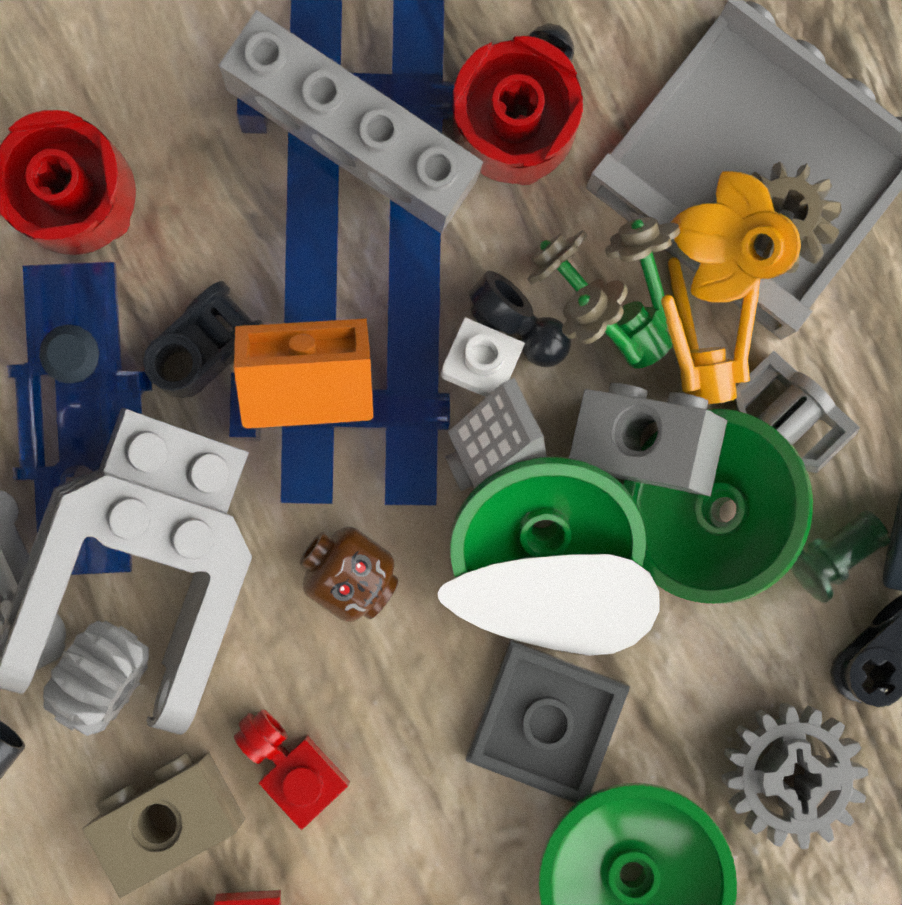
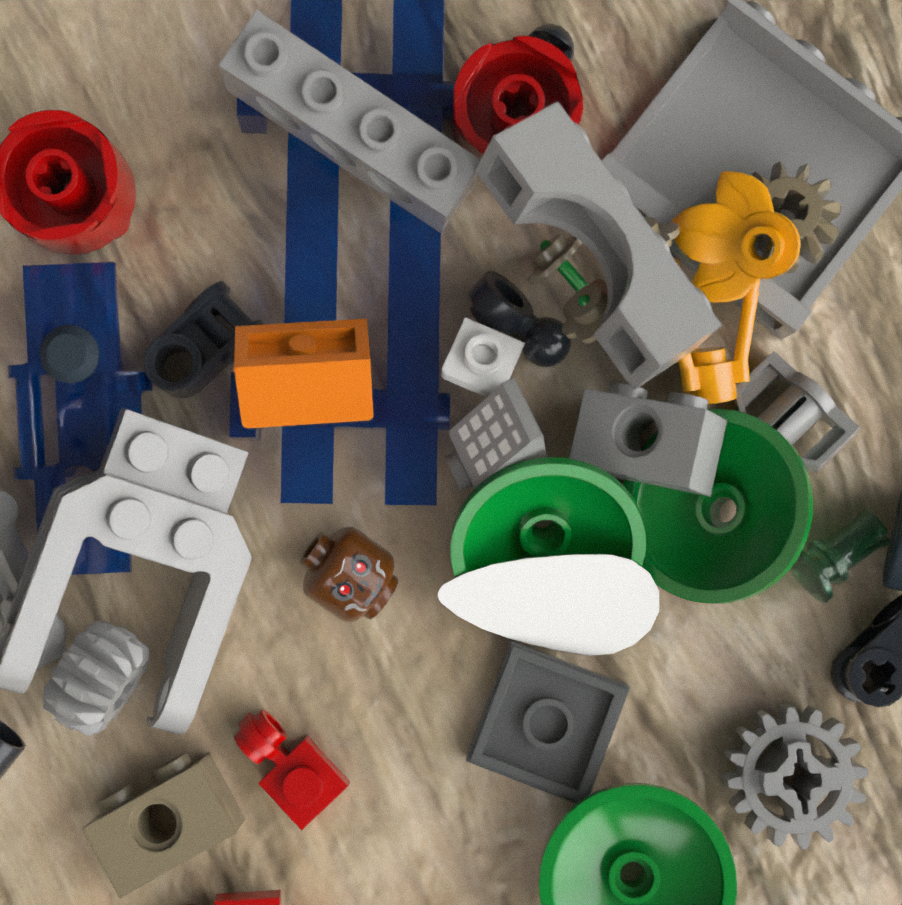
(555, 178): none -> light grey arch

